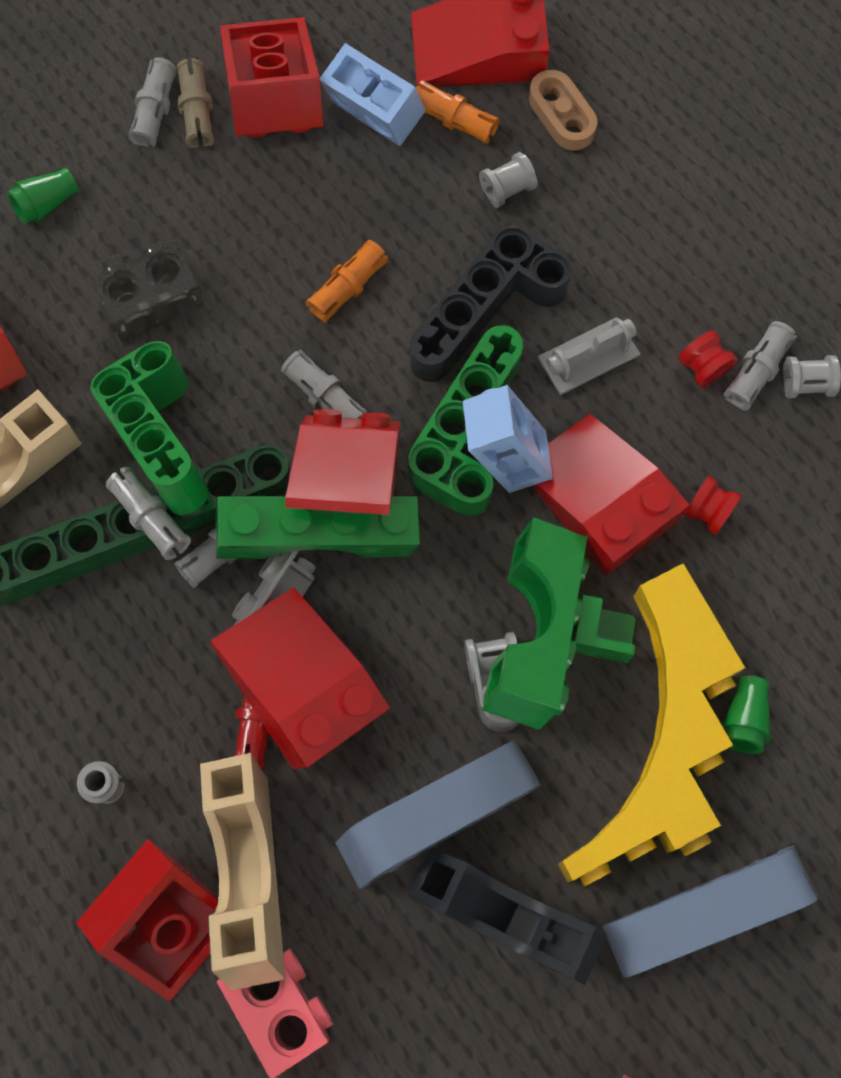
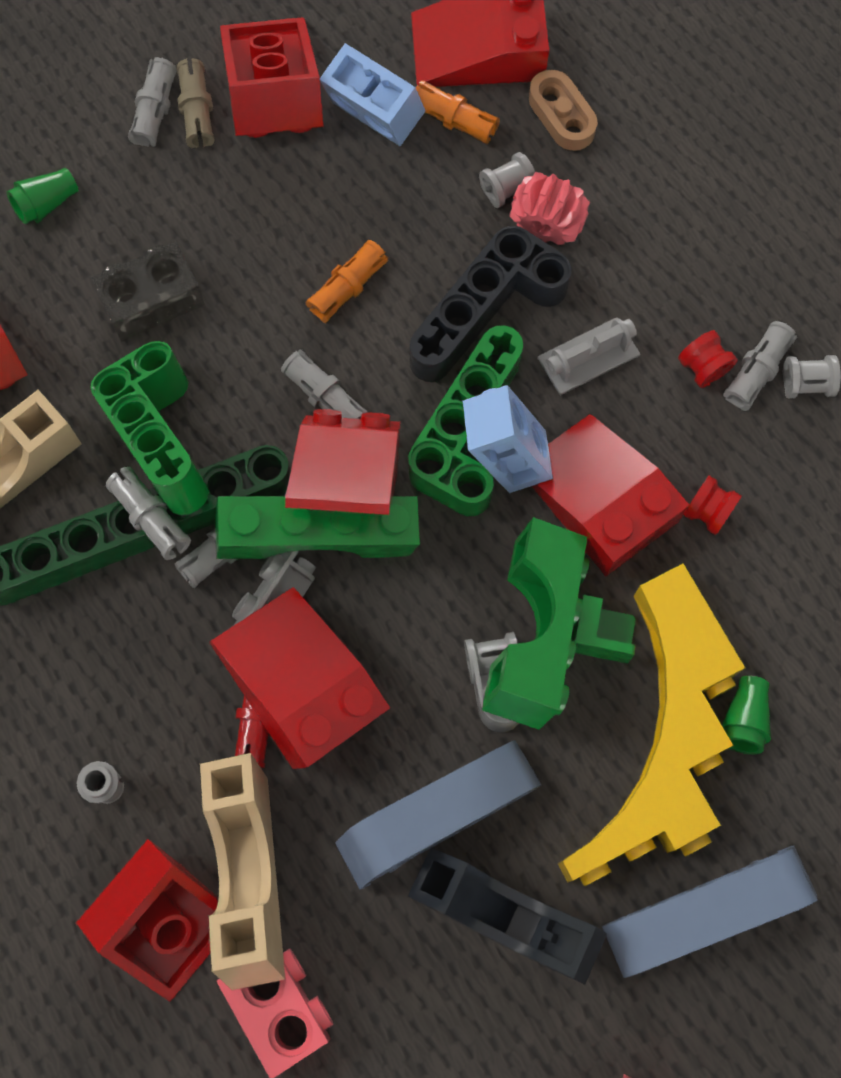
(550, 208): none -> coral gear

